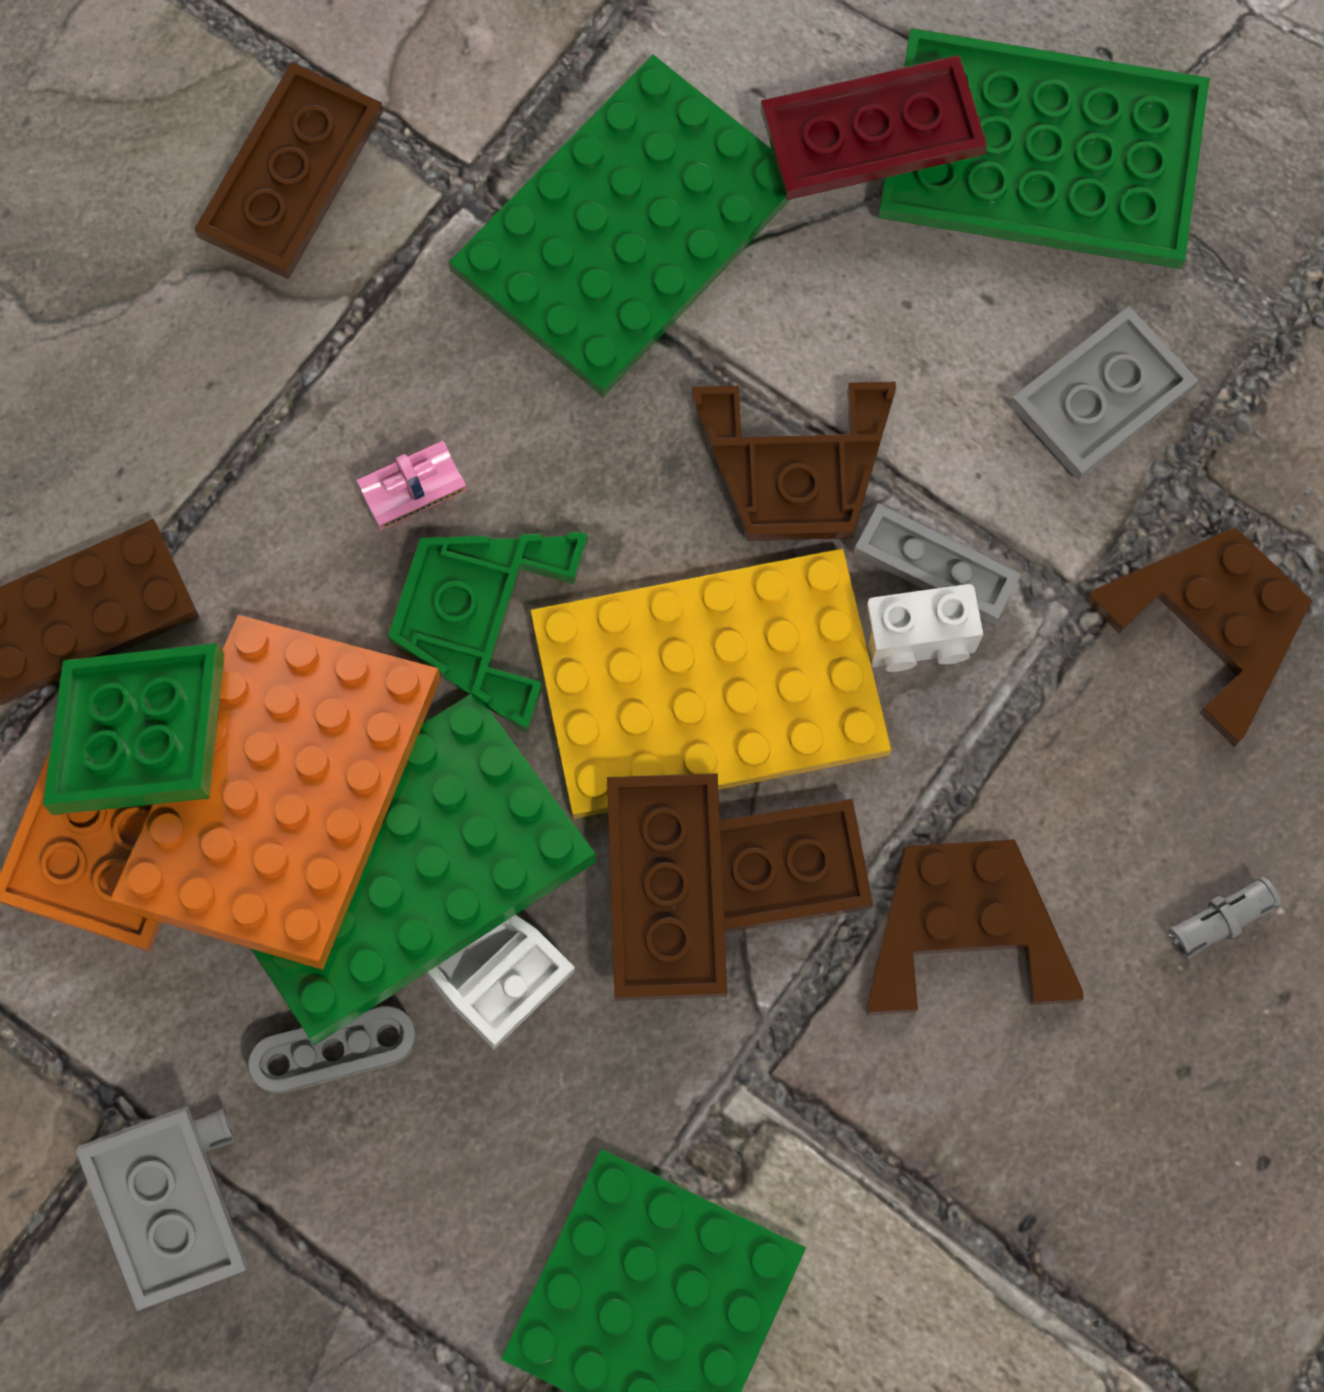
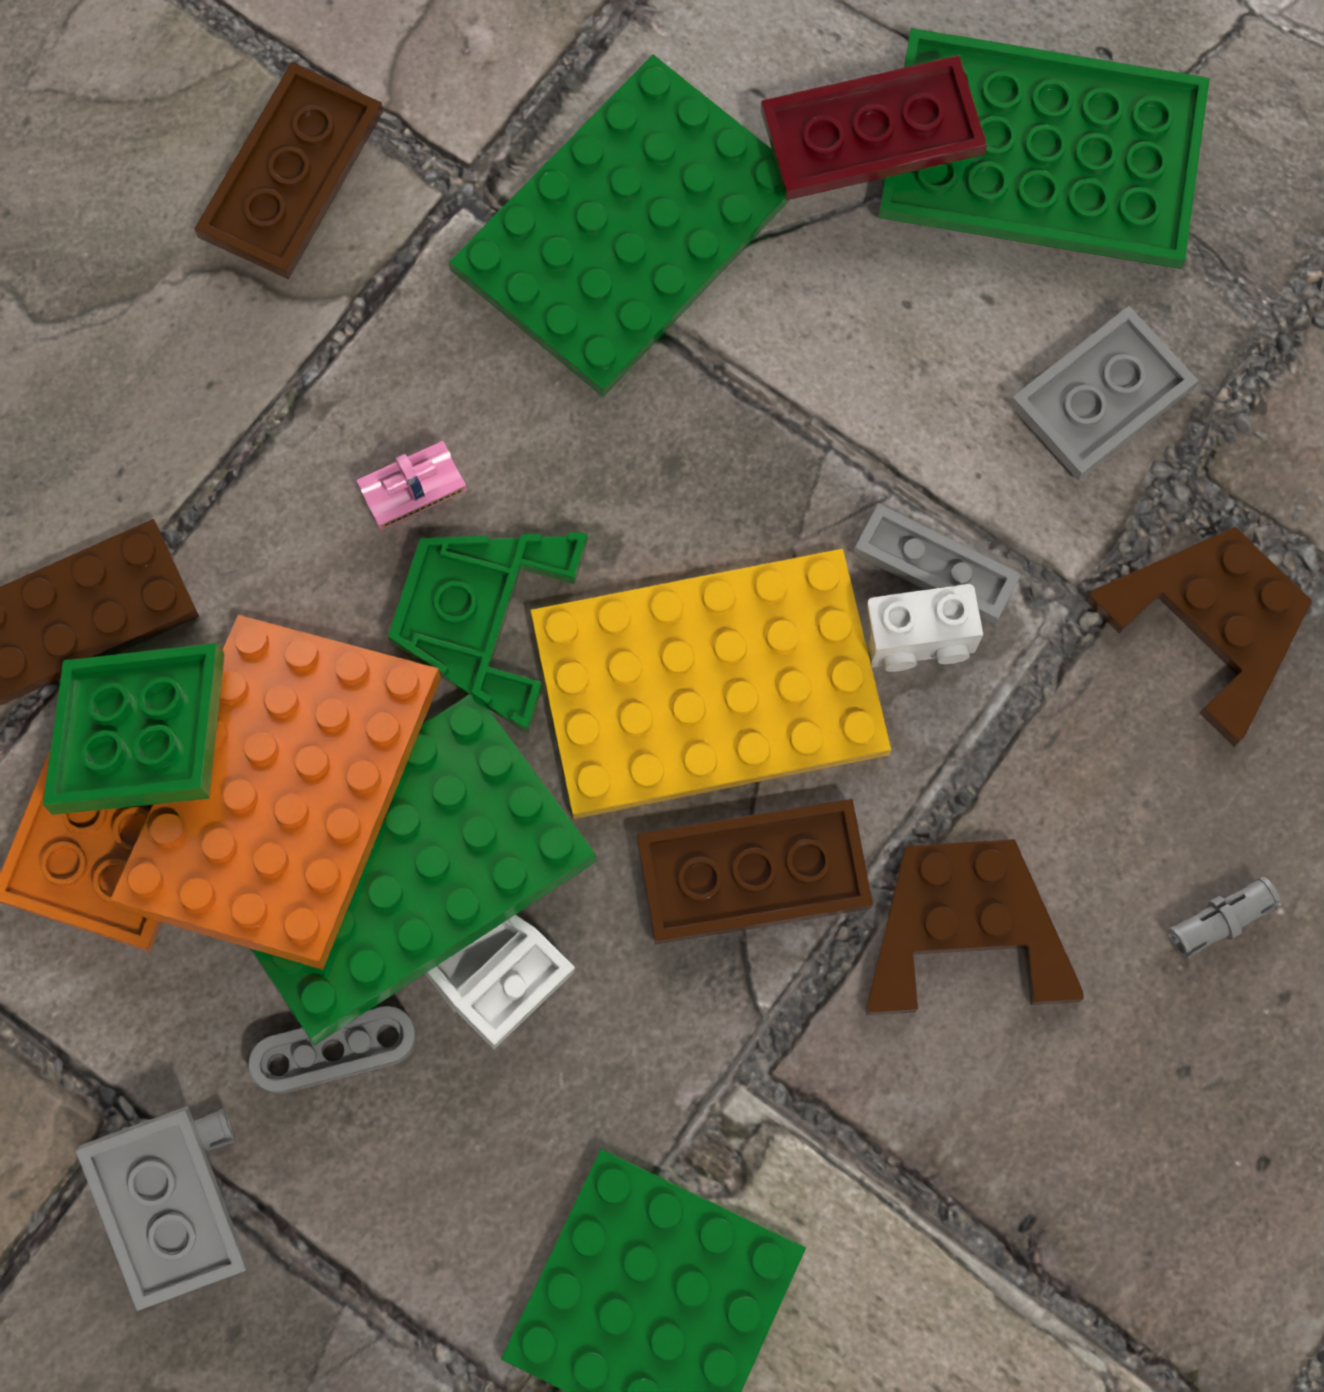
(666, 887): reddish brown plate -> none
(796, 483): reddish brown wing -> none

